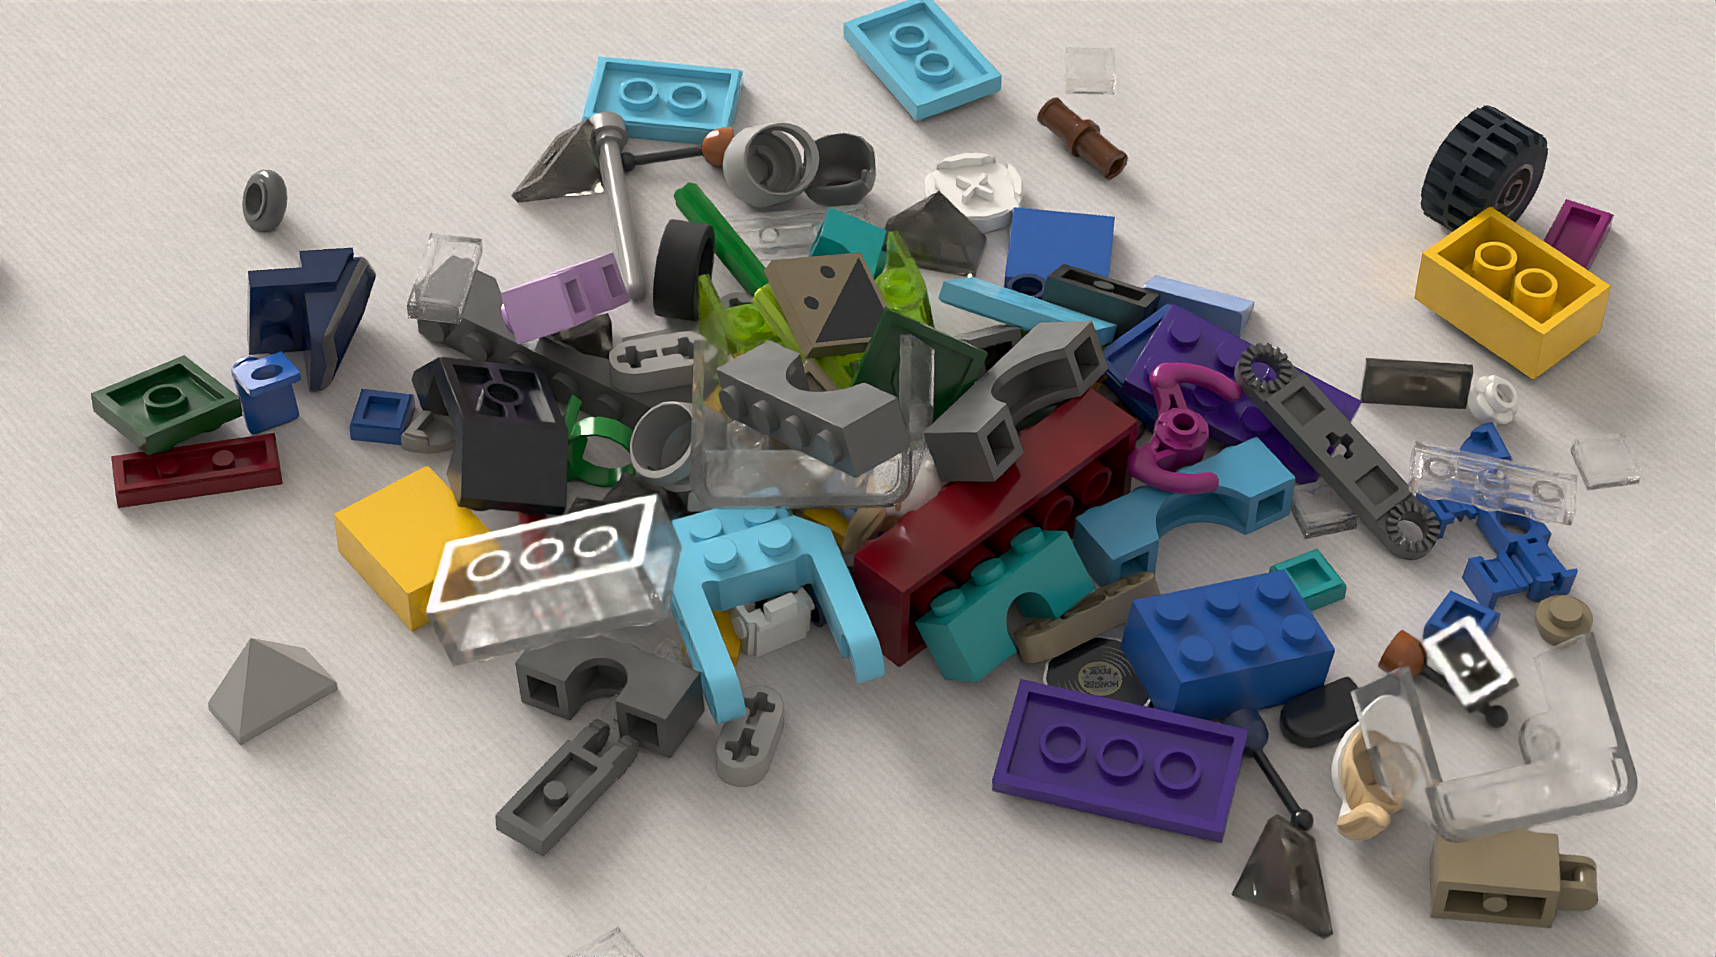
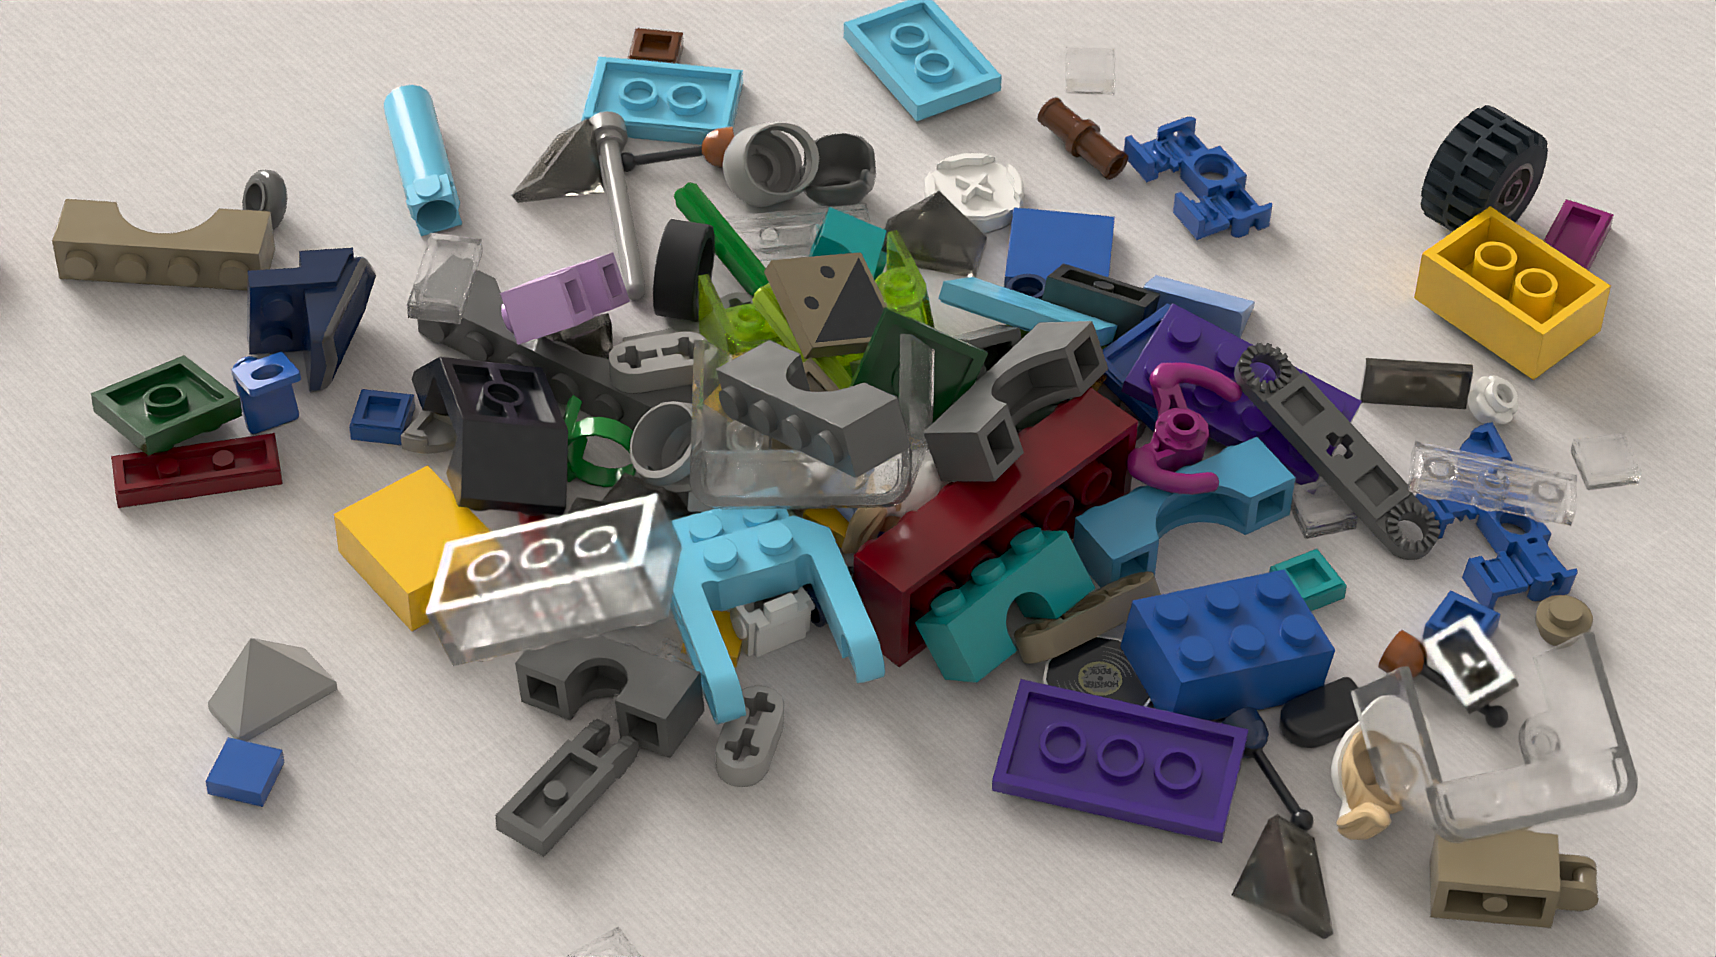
(100, 245): none -> dark tan arch
(245, 771): none -> blue tile
(422, 159): none -> medium azure piece
(656, 45): none -> reddish brown tile
(1221, 201): none -> blue piece

